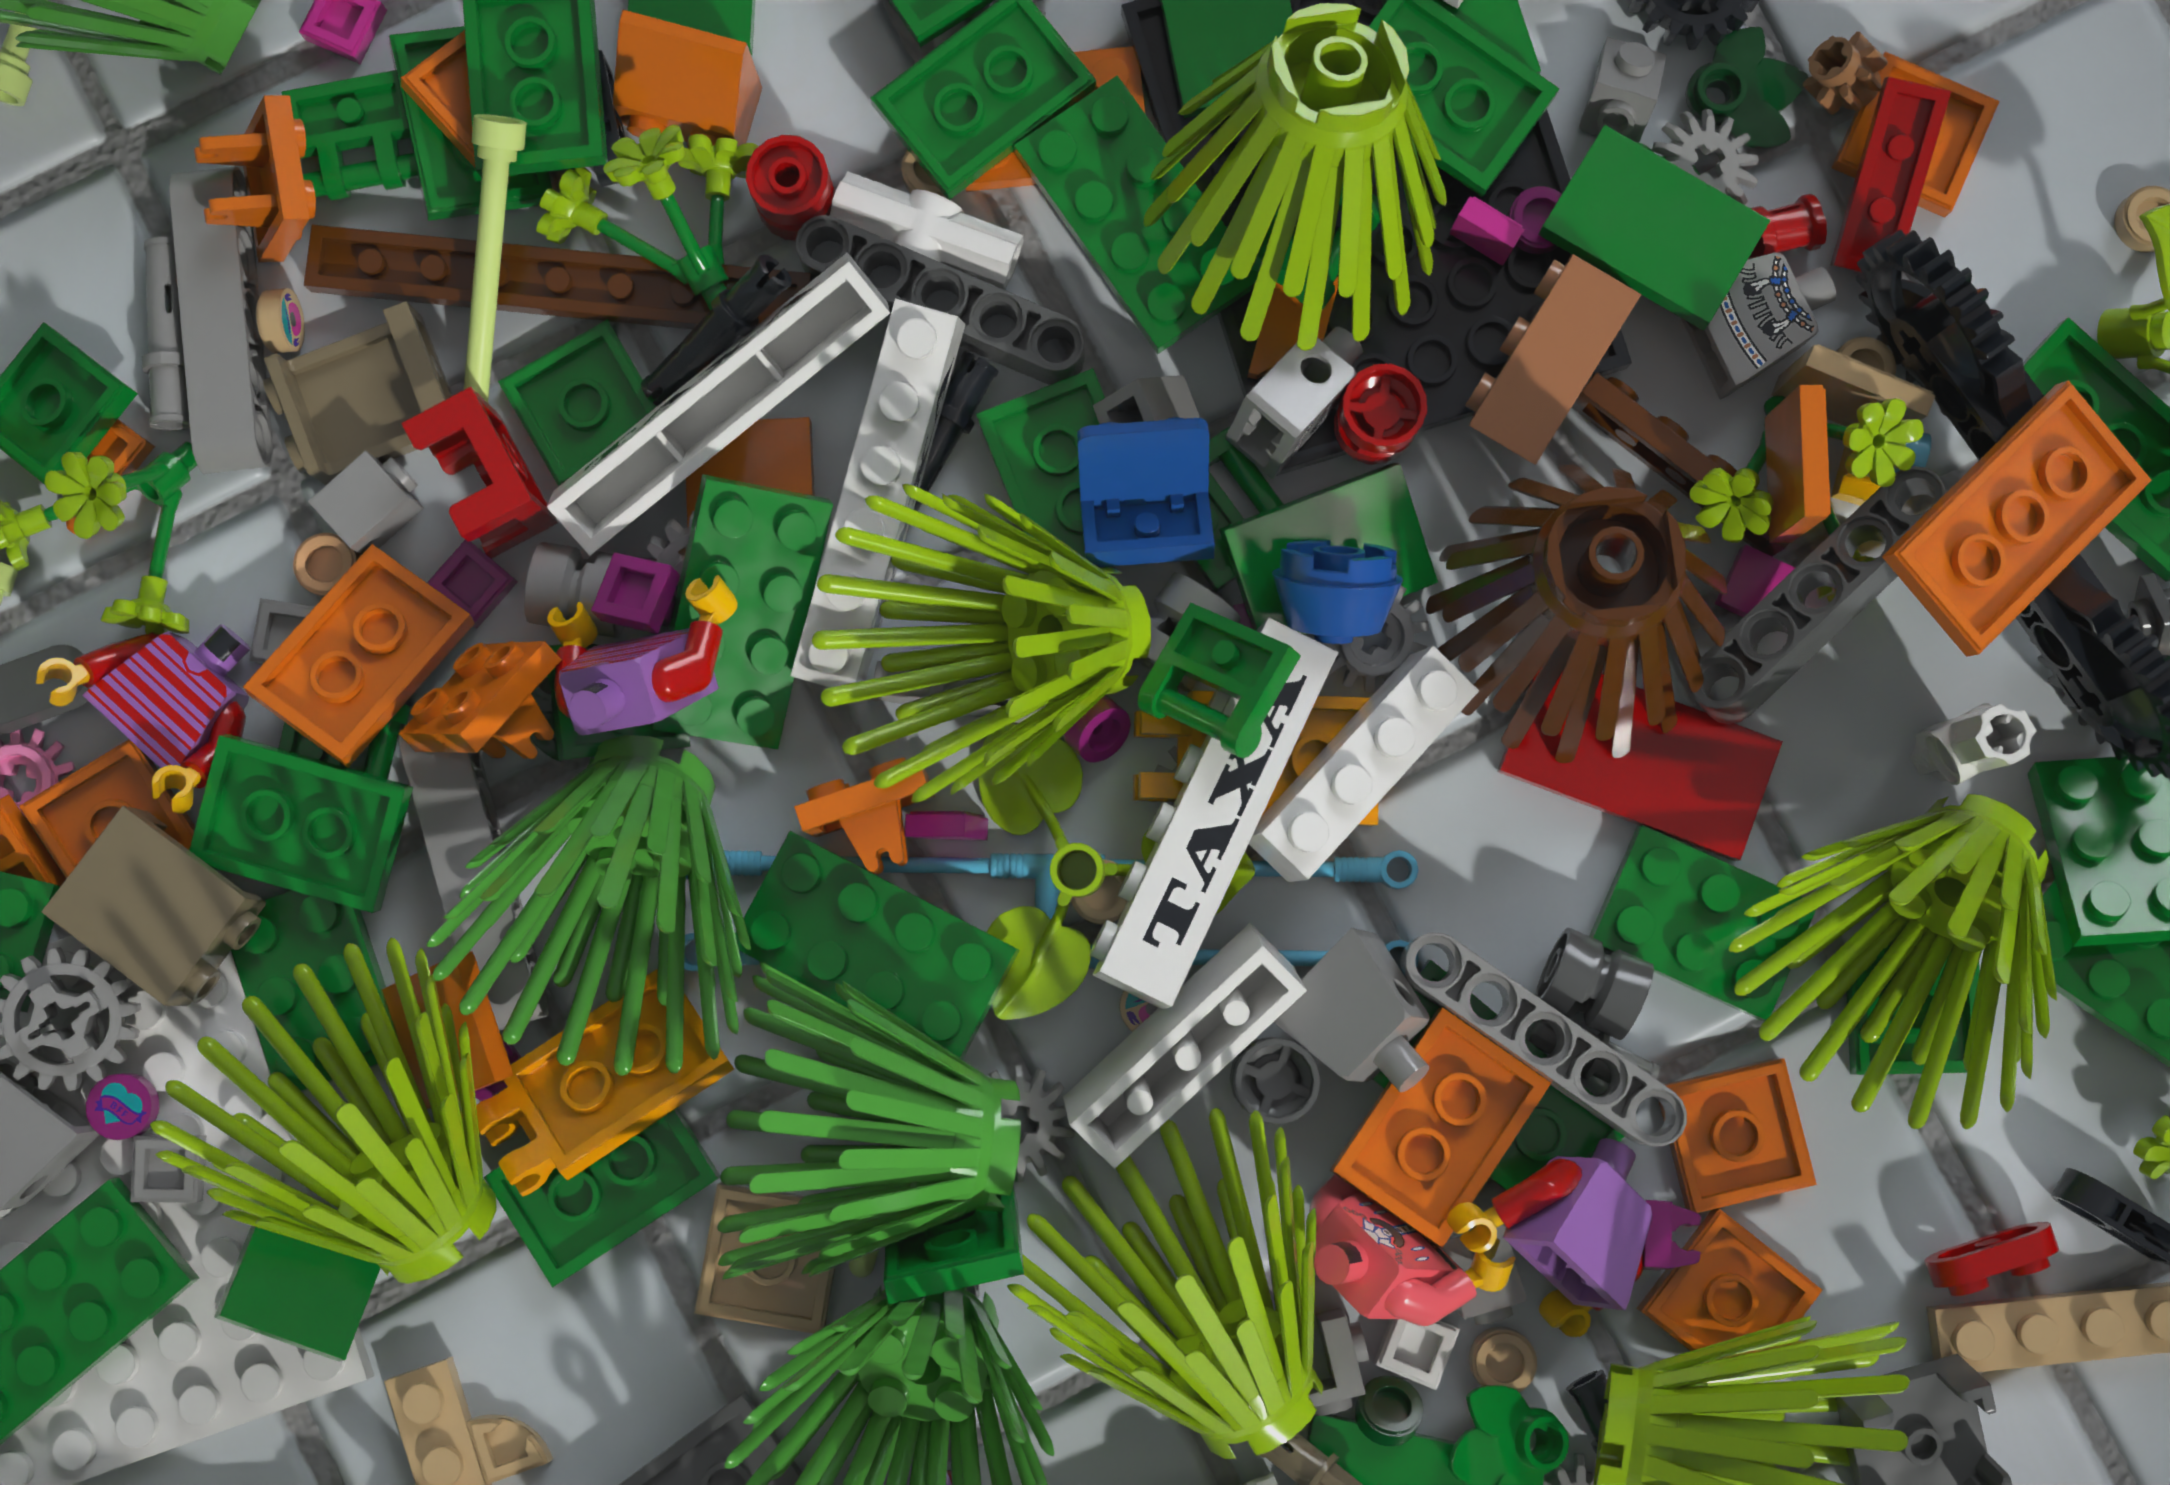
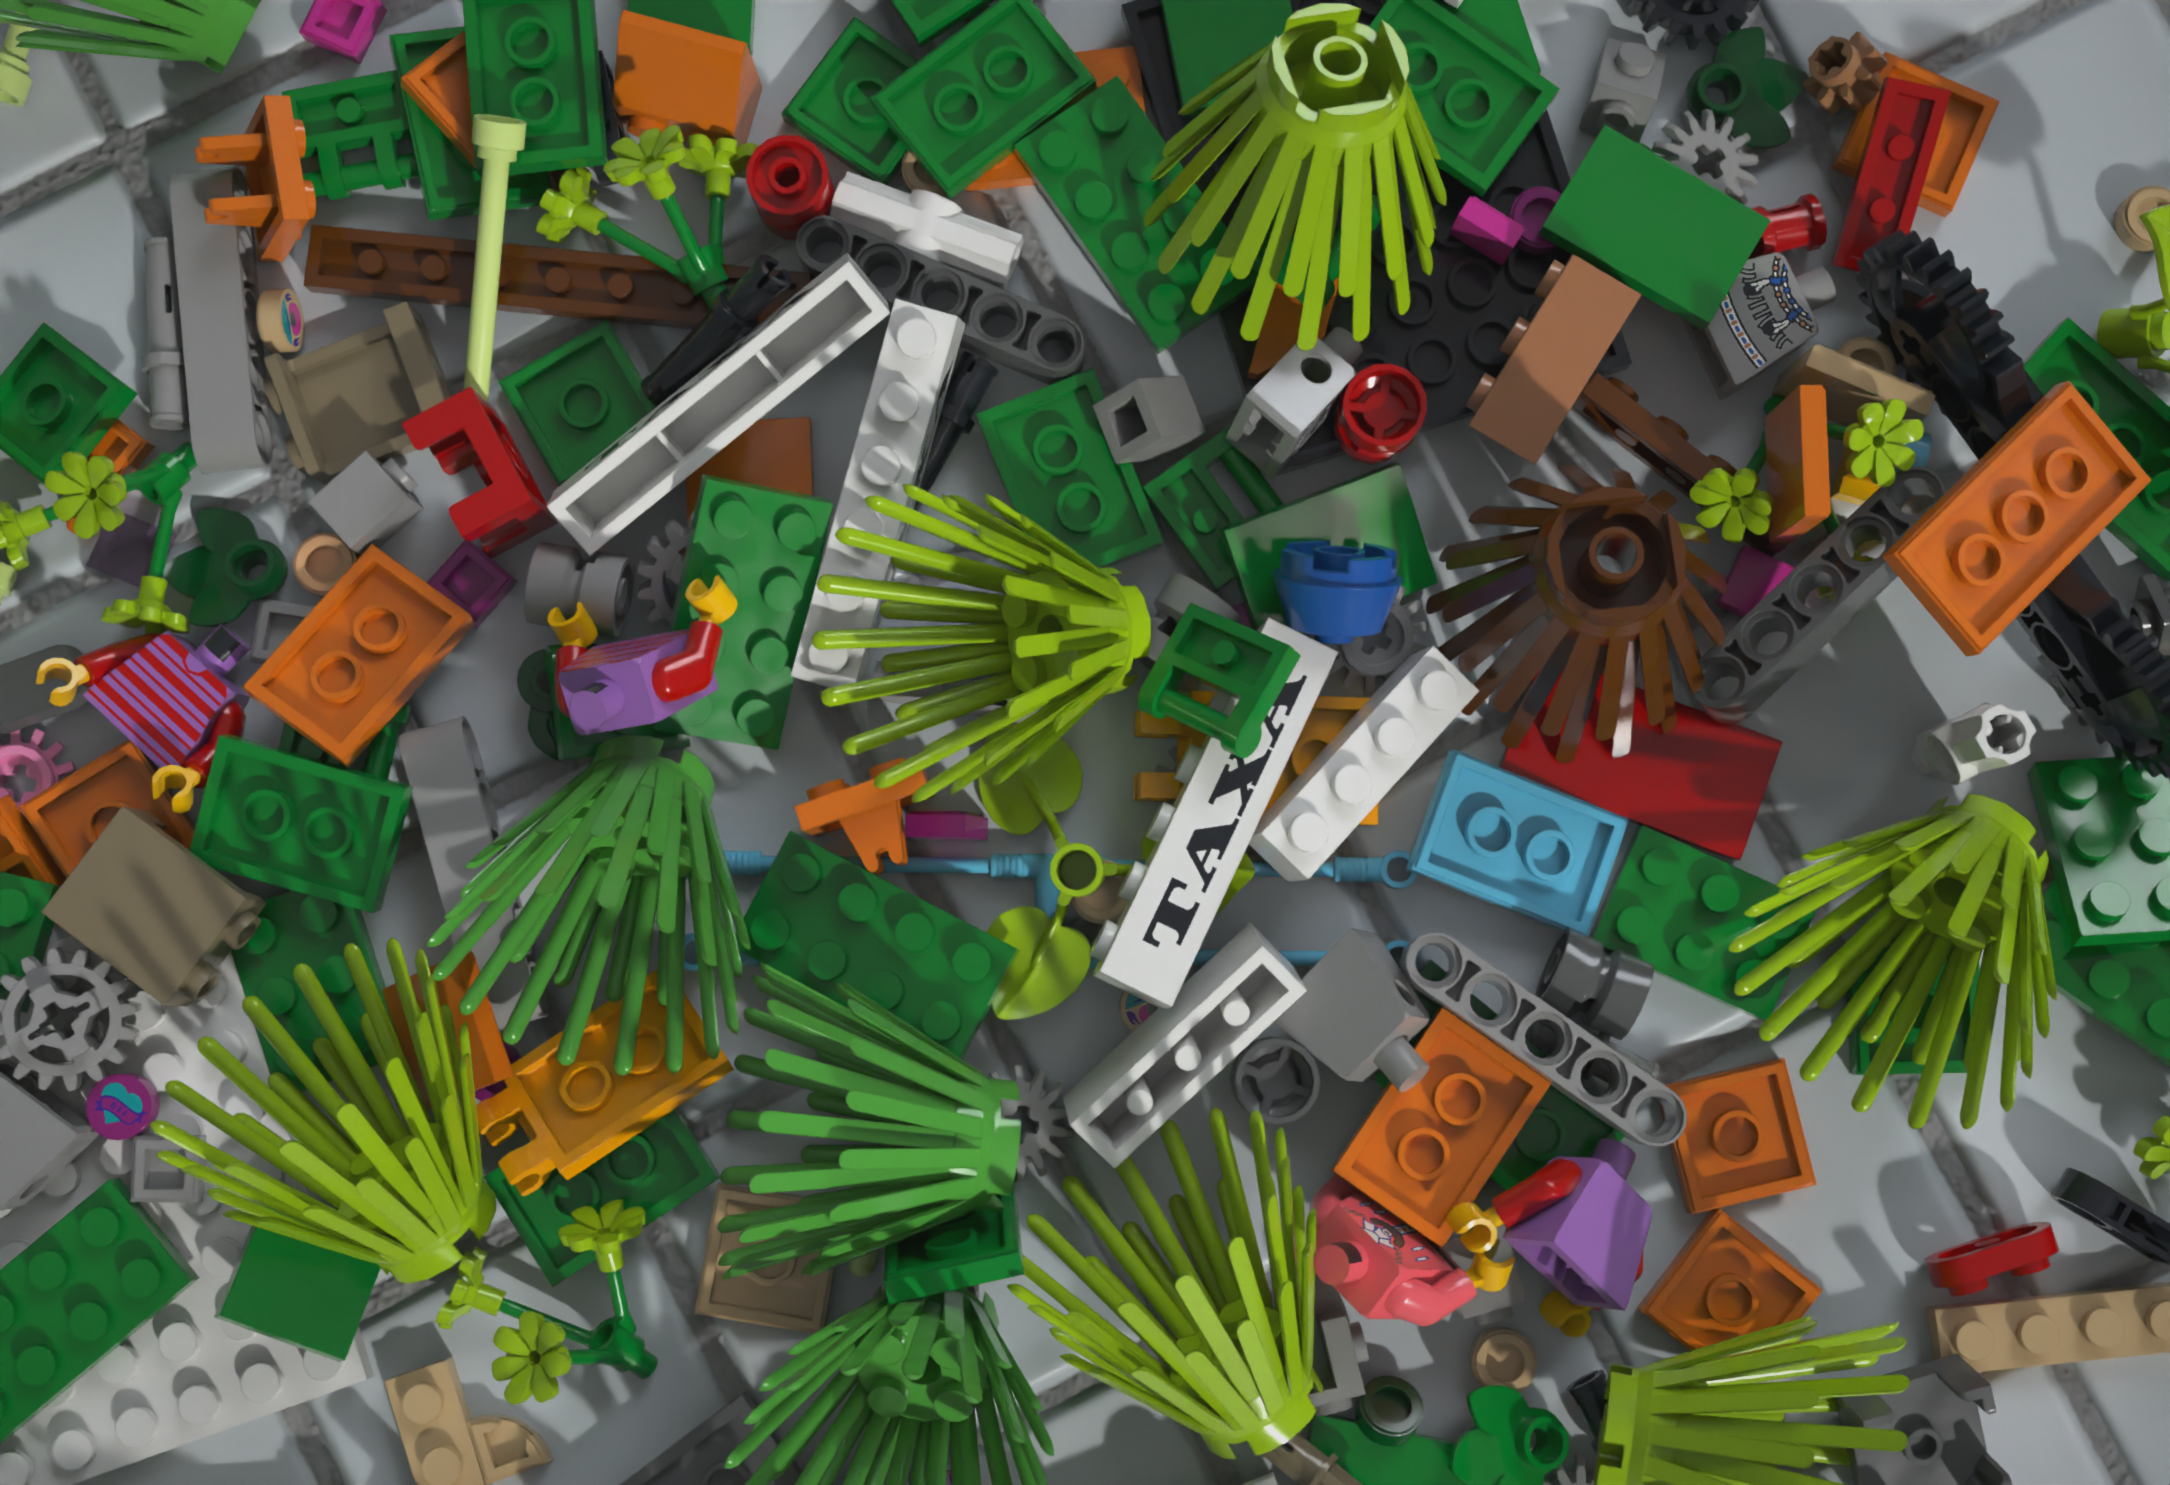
(126, 550): none -> clear purple tile
(220, 568): none -> dark green plate
(486, 703): orange plate -> none
(536, 1349): none -> lime plant
(637, 593): magenta tile -> none
(836, 103): none -> green tile
(1099, 731): magenta tile -> none
(1145, 492): blue bracket -> none
(1417, 1350): white tile -> none
(1517, 843): none -> medium azure tile
(1659, 1249): magenta tile -> none

